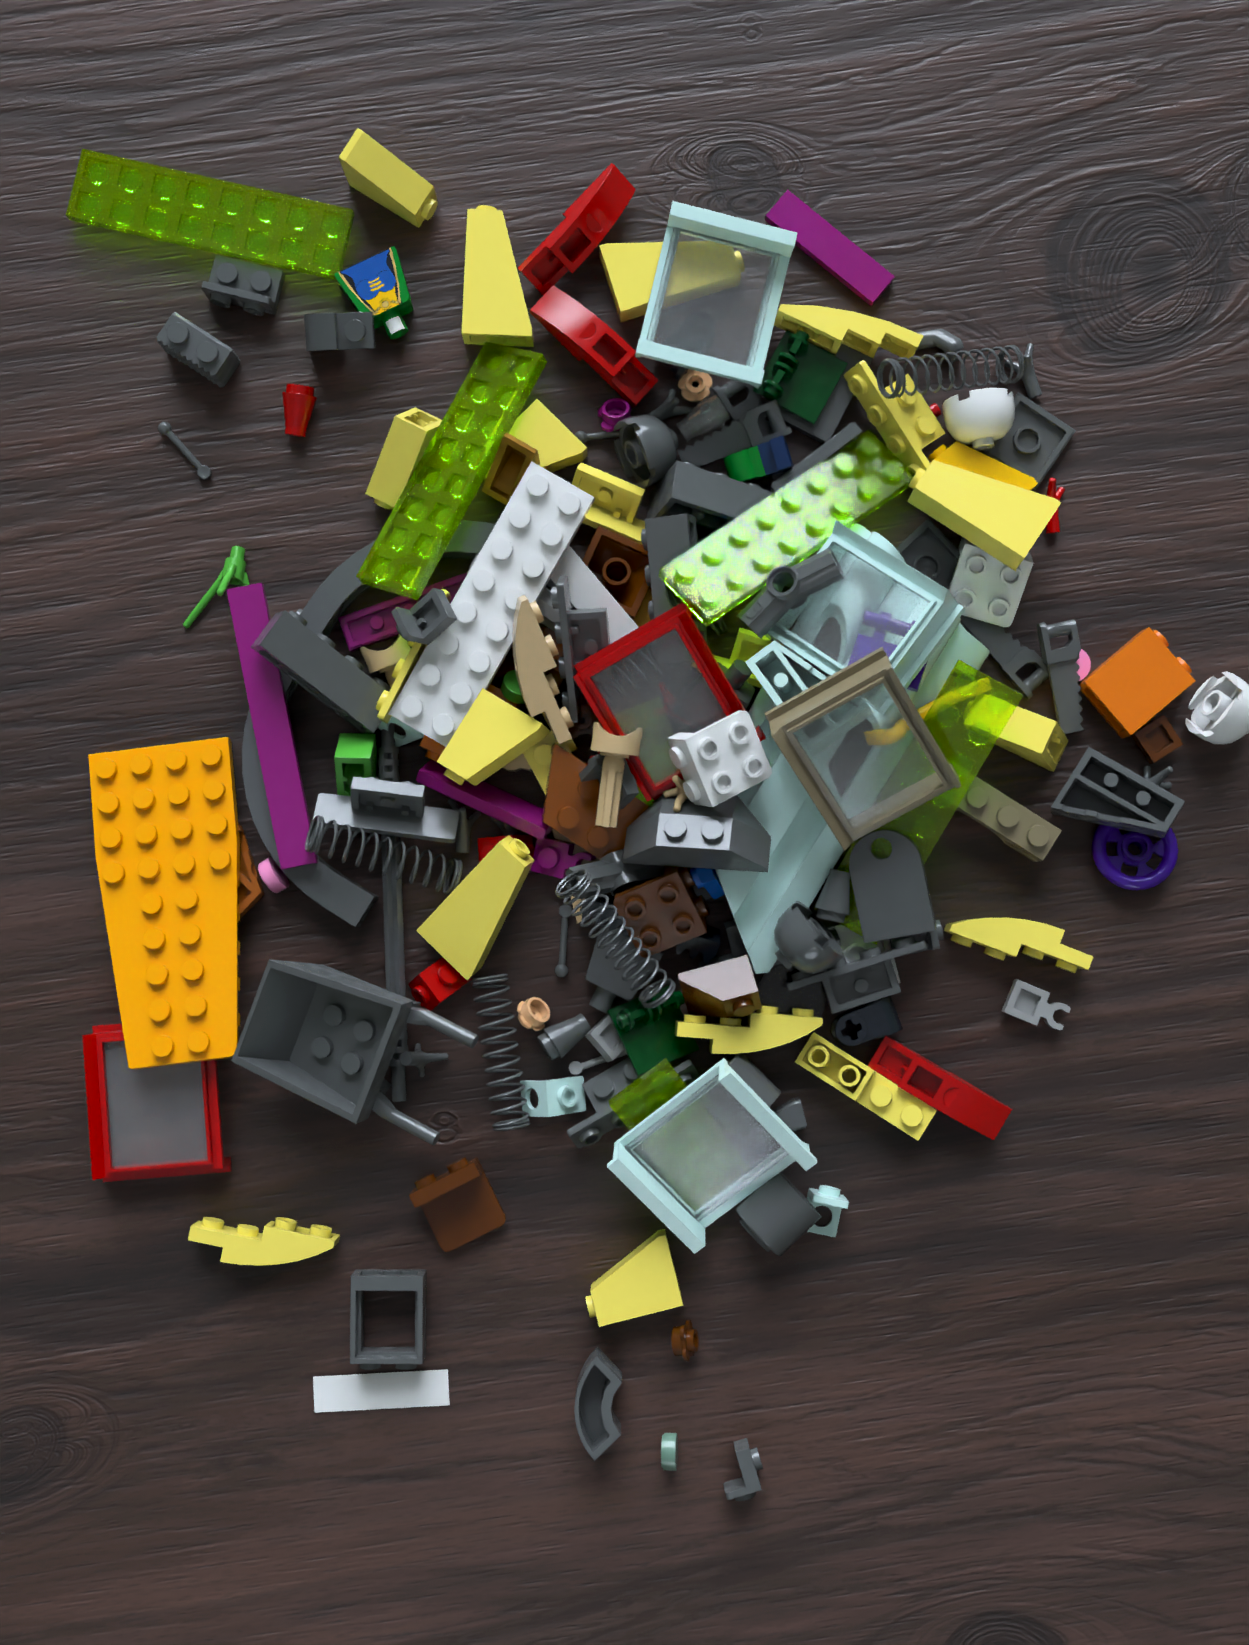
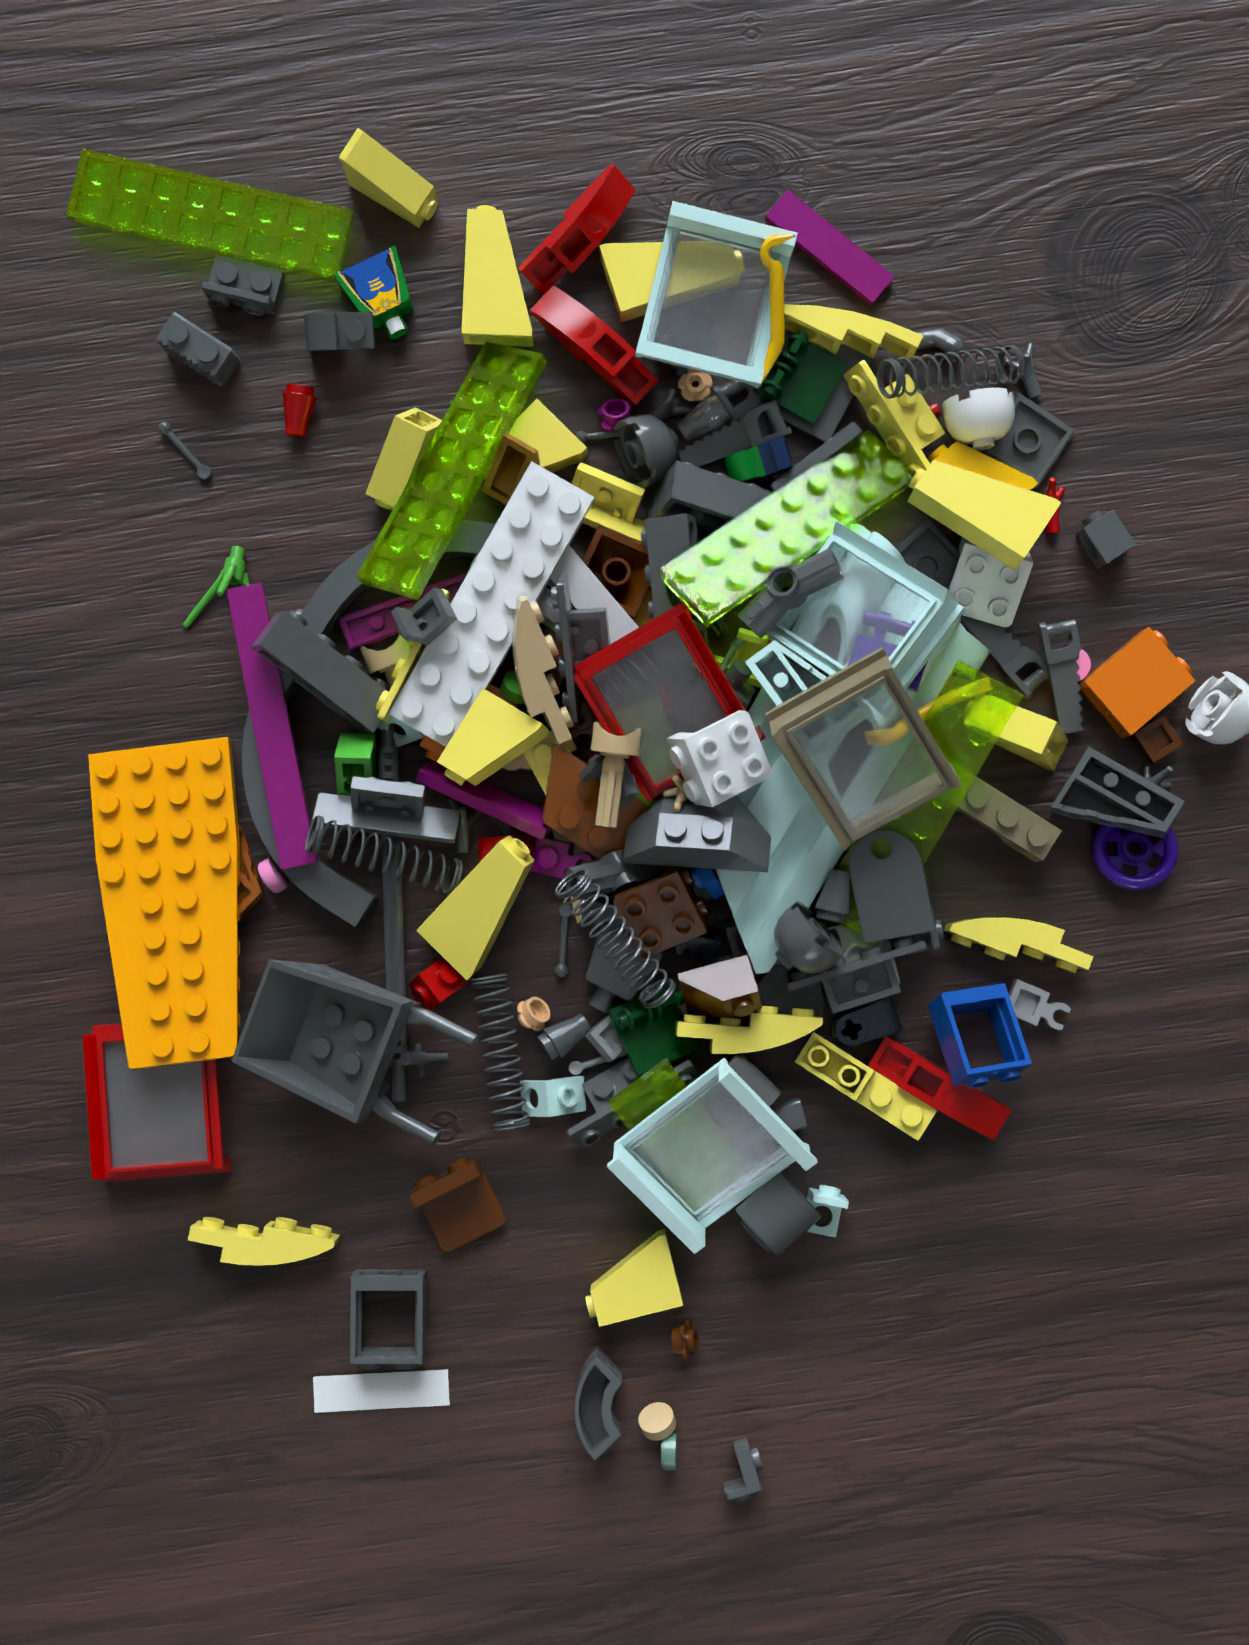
(657, 1421): none -> tan tile
(734, 646): none -> hinge
(777, 324): none -> yellow piece
(1005, 1025): none -> blue window
(1104, 538): none -> dark grey brick

